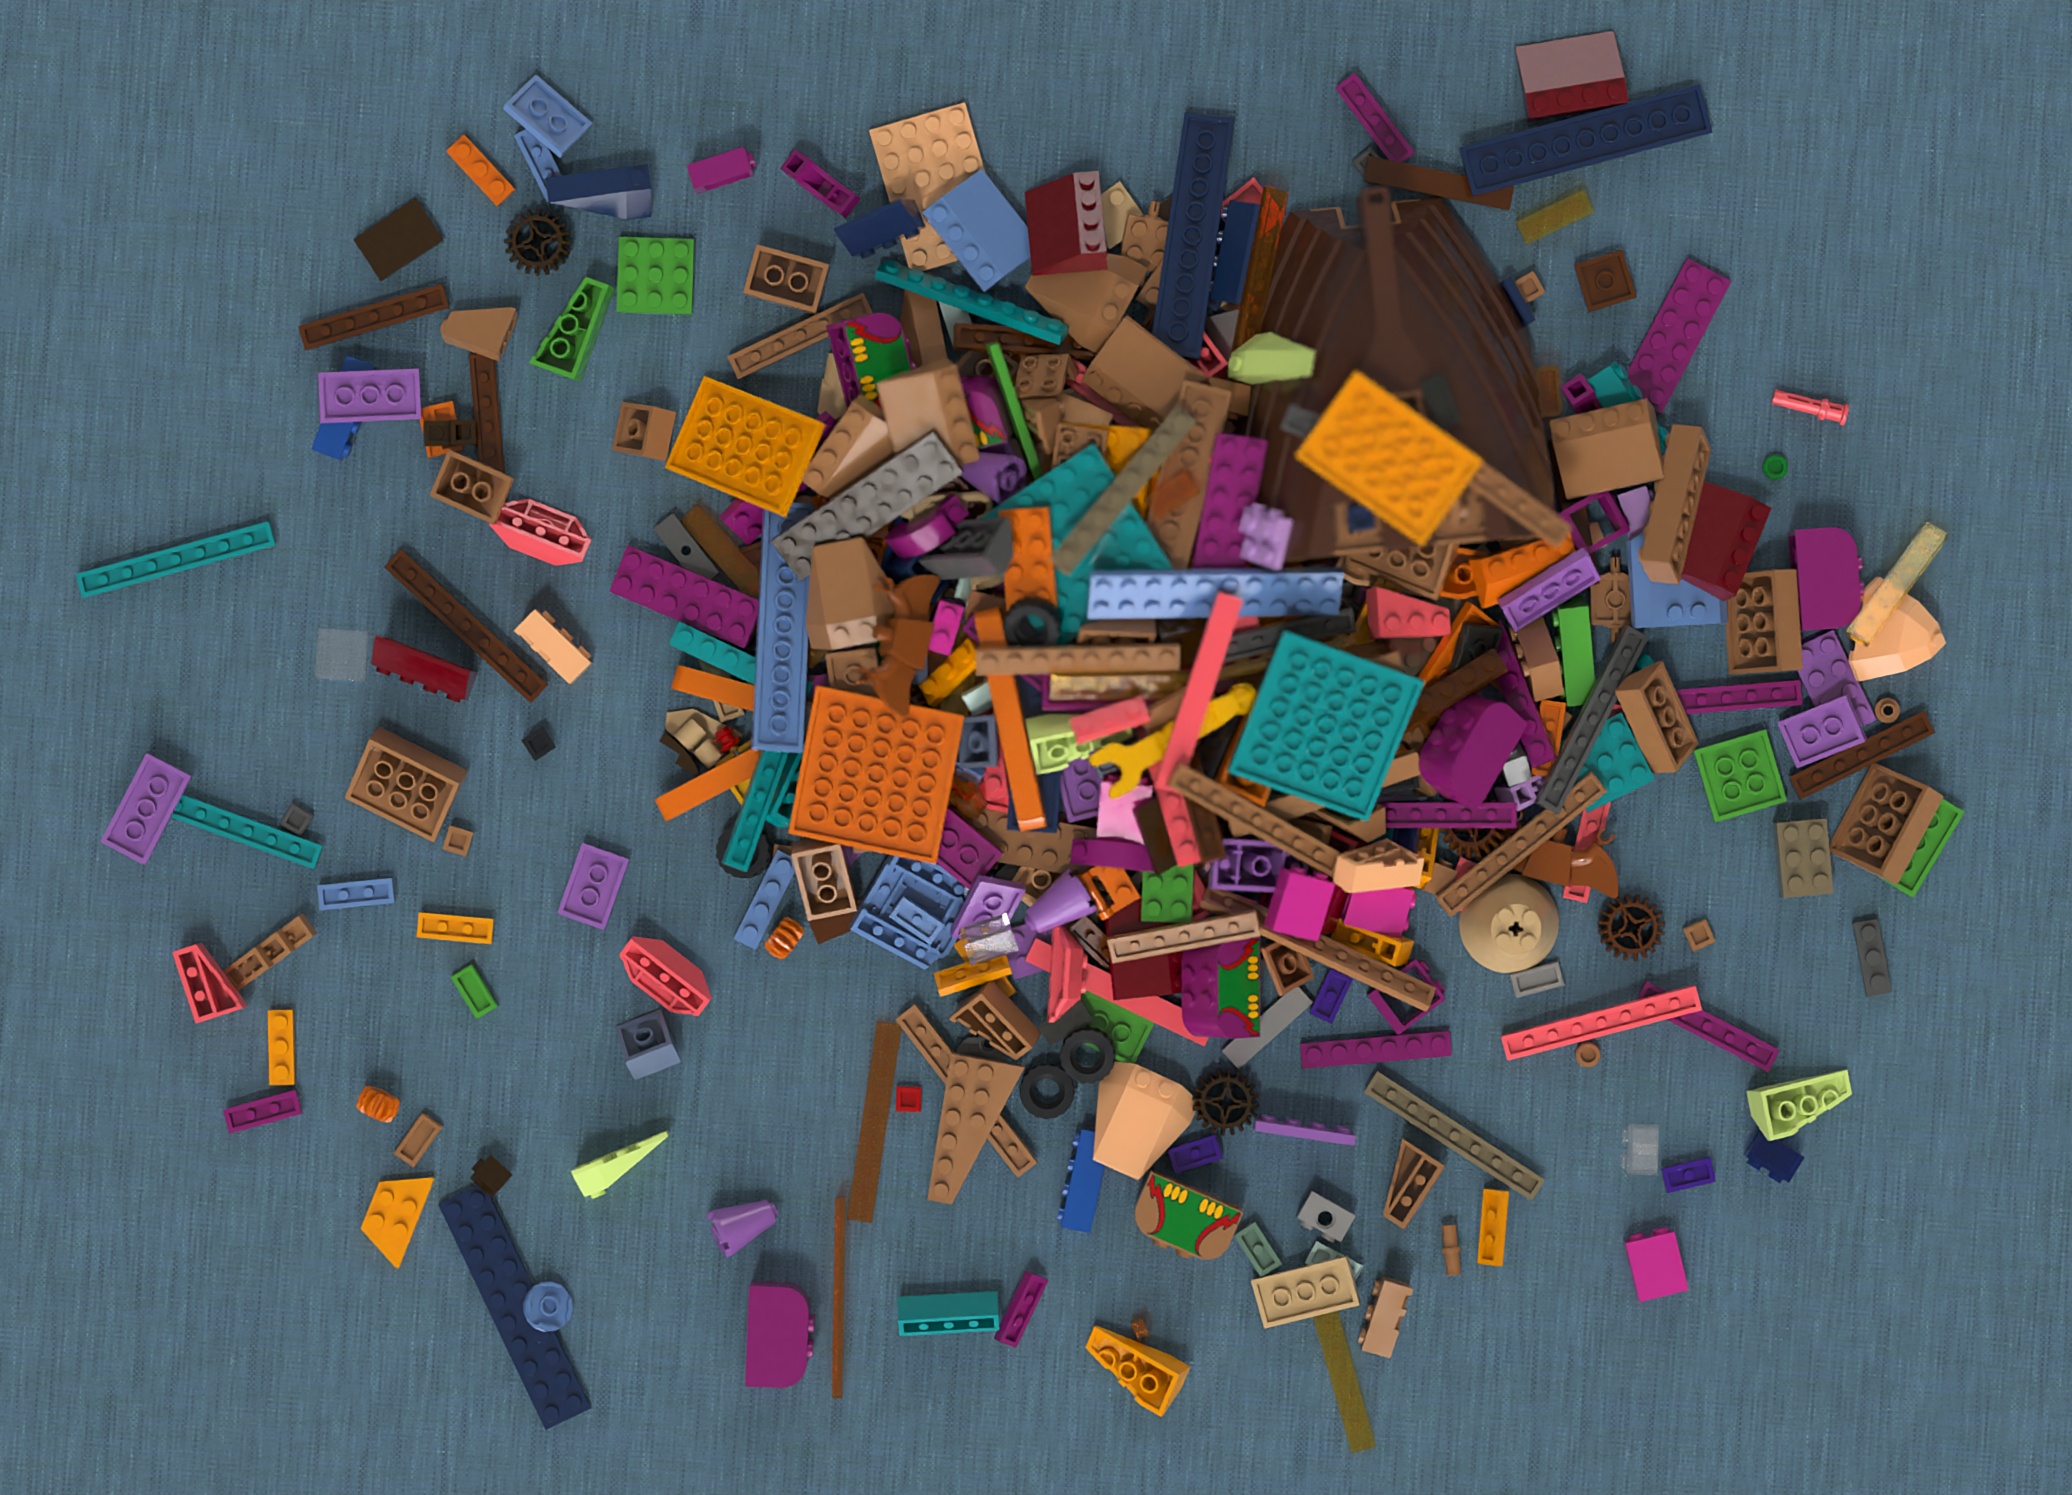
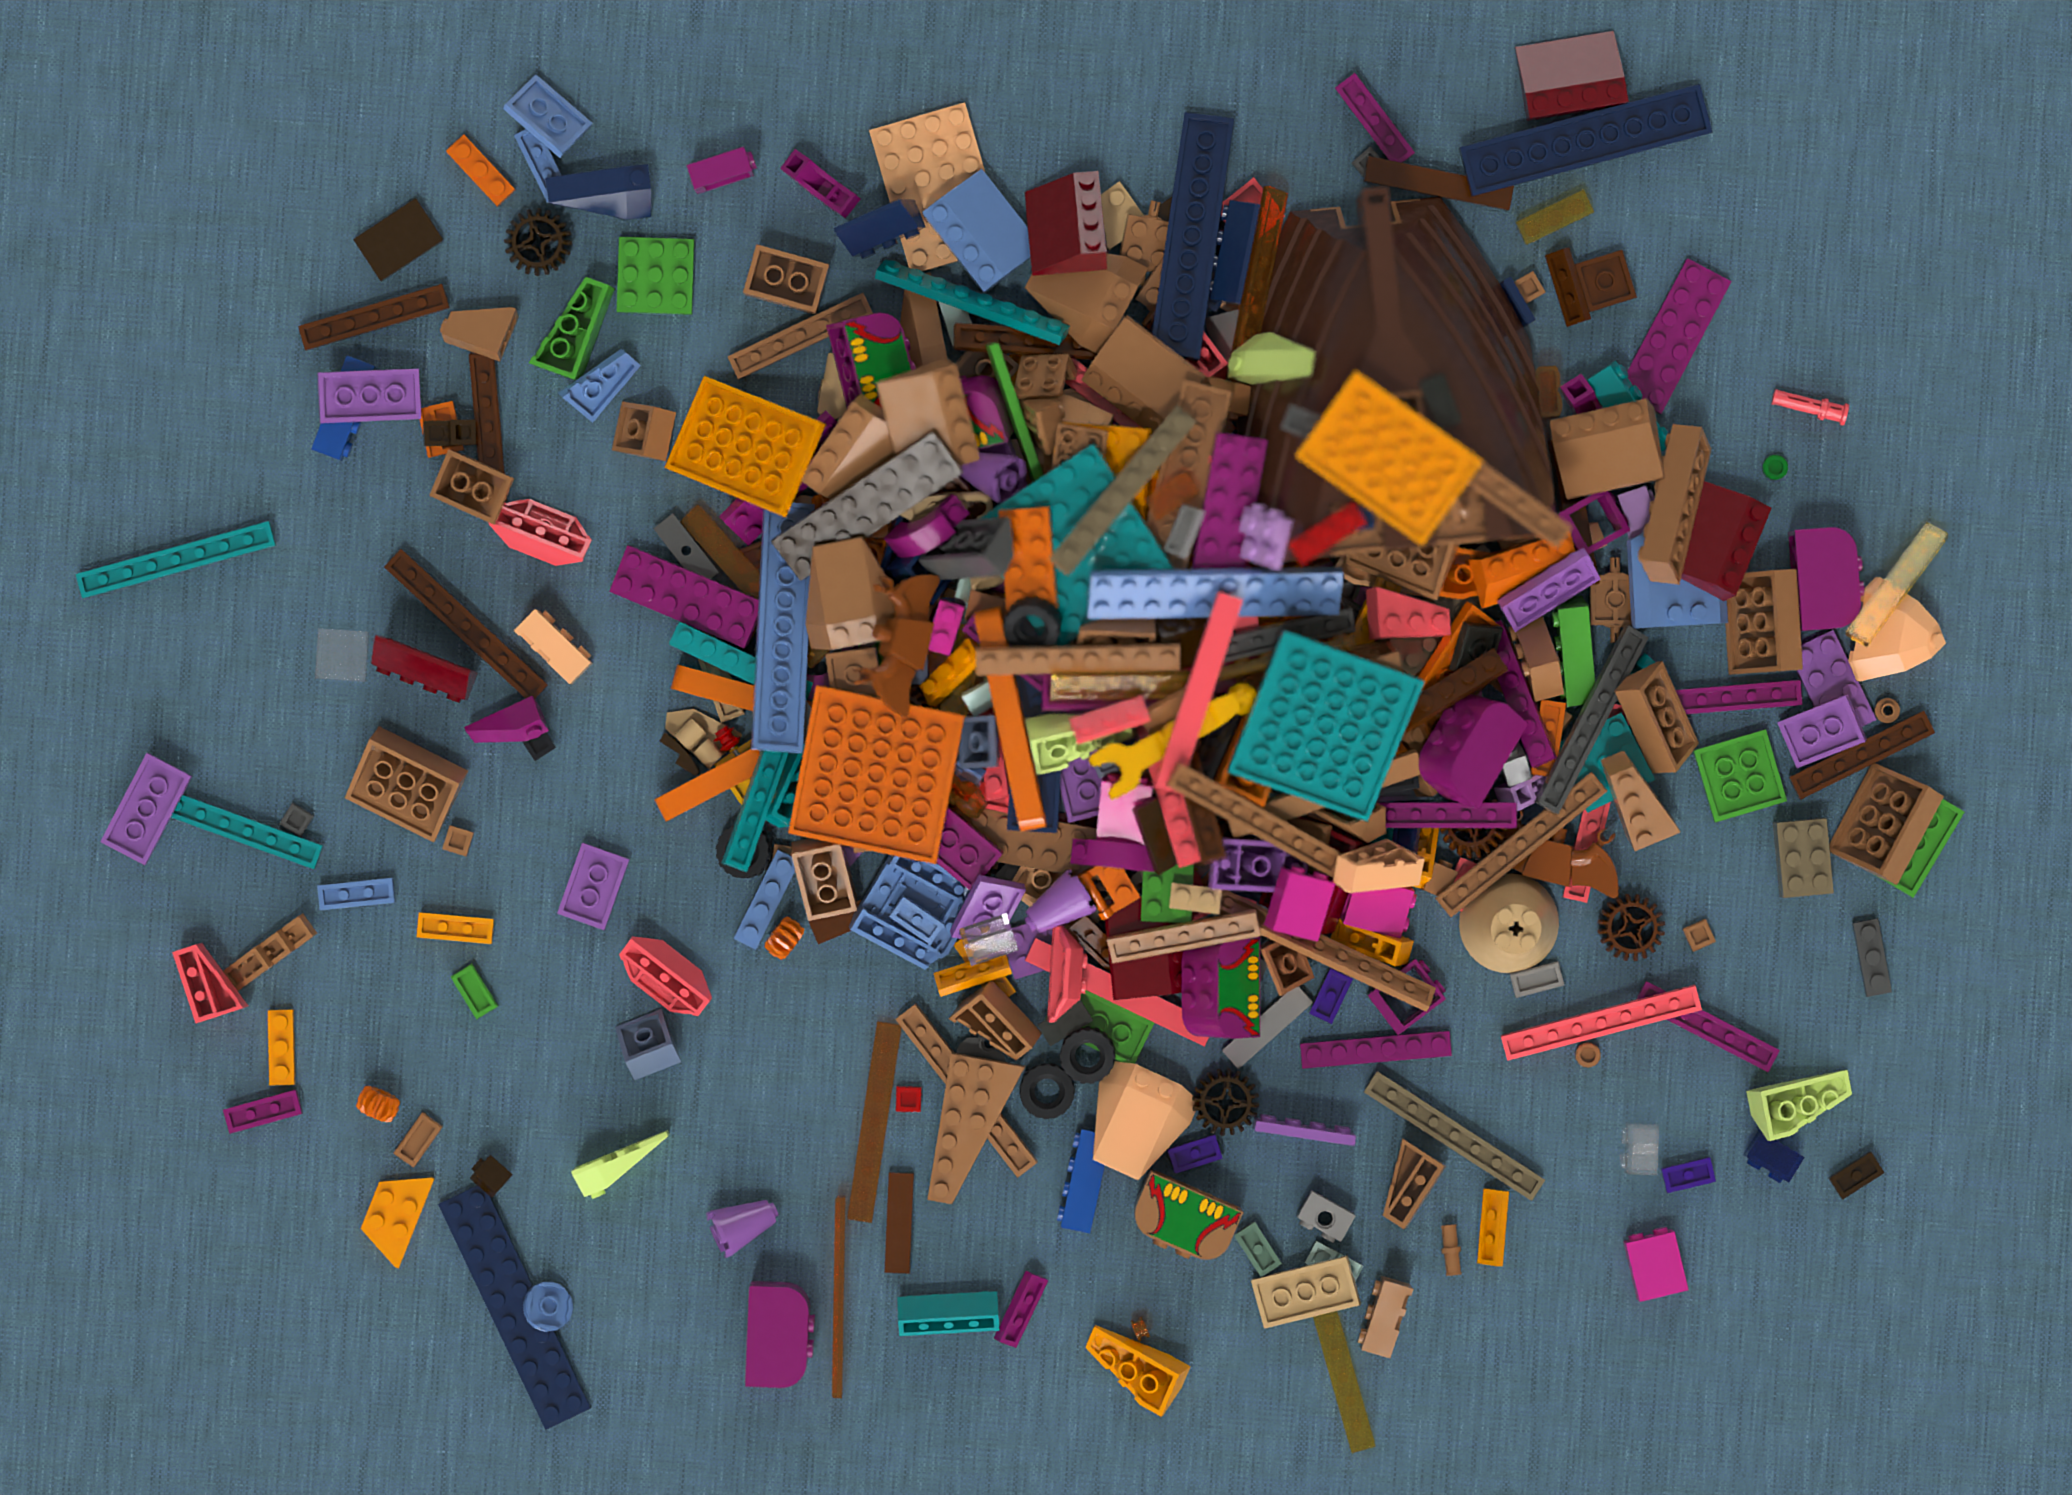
(512, 724): none -> magenta slope
(600, 385): none -> medium blue wing
(899, 1222): none -> reddish brown tile
(1184, 531): none -> light grey tile
(1195, 898): none -> tan plate
(1327, 533): none -> red plate
(1568, 287): none -> reddish brown plate
(1639, 809): none -> medium nougat wedge
(1856, 1175): none -> dark brown plate

